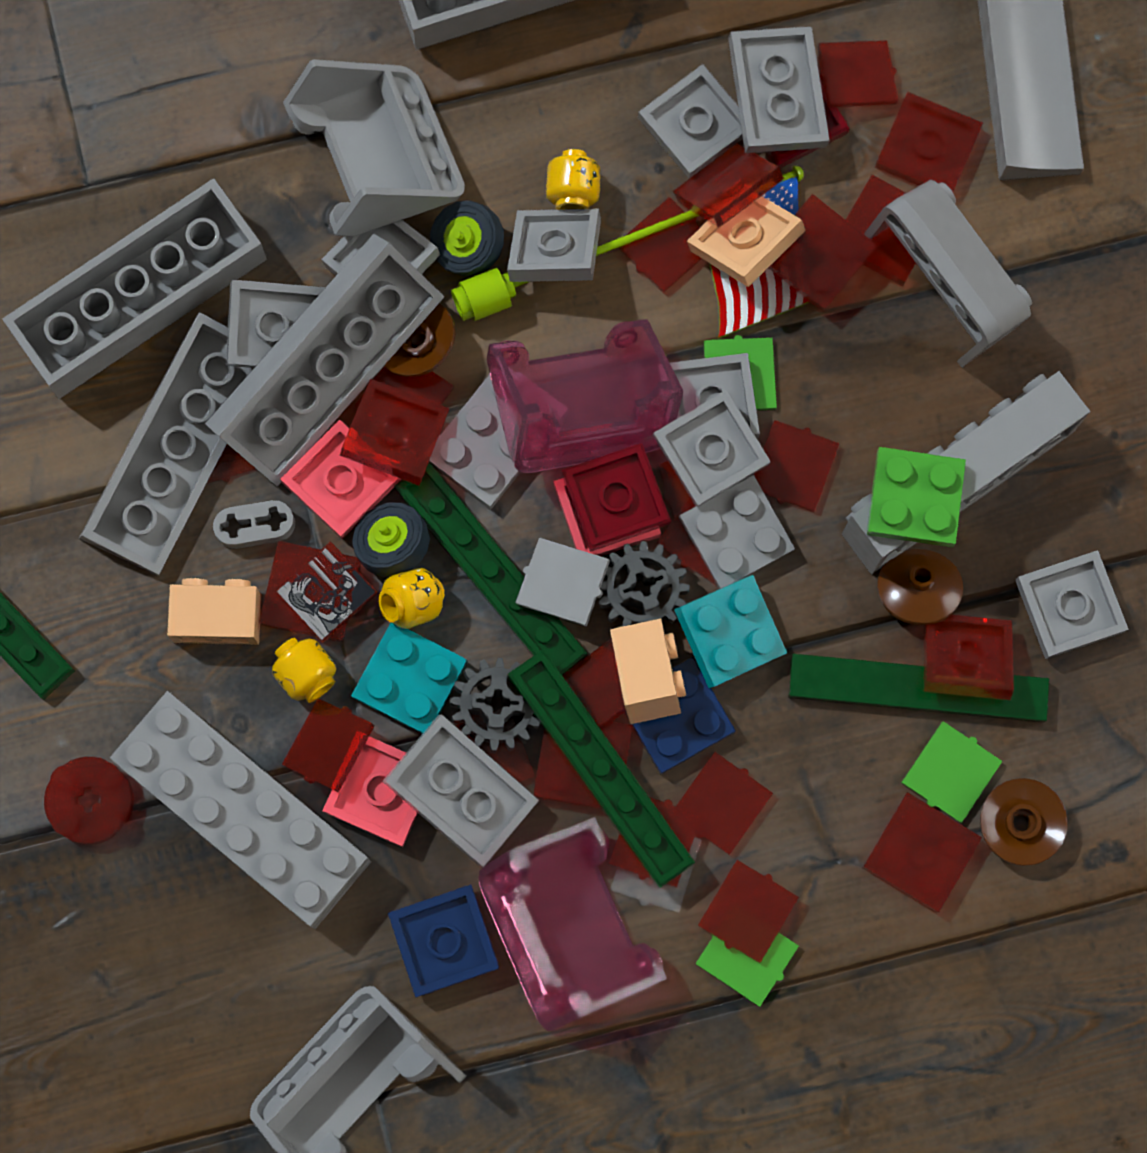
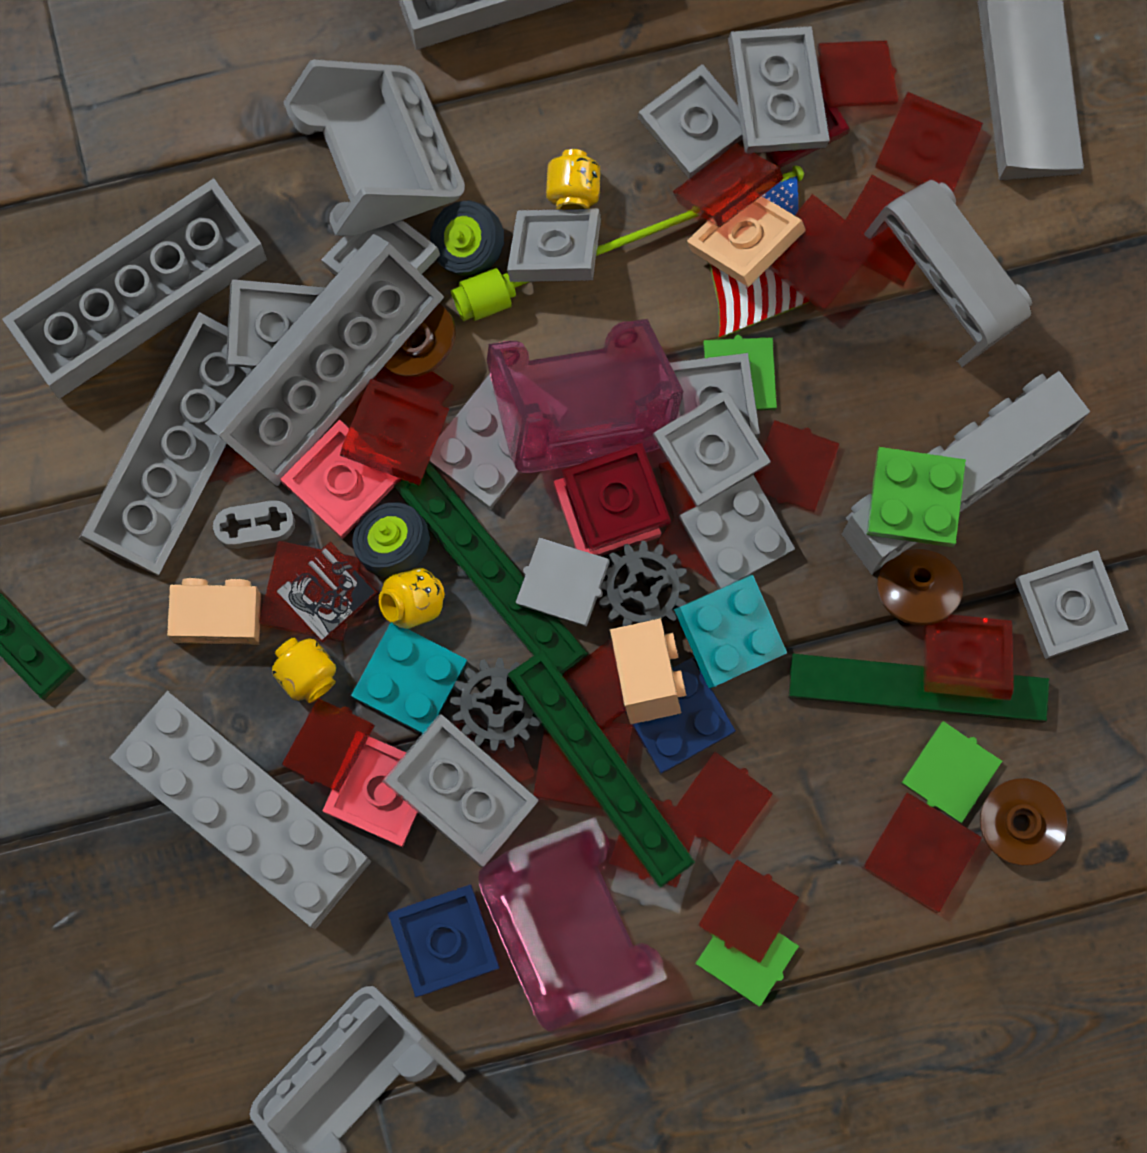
(106, 817): clear red plate -> none
(665, 254): clear red piece -> none

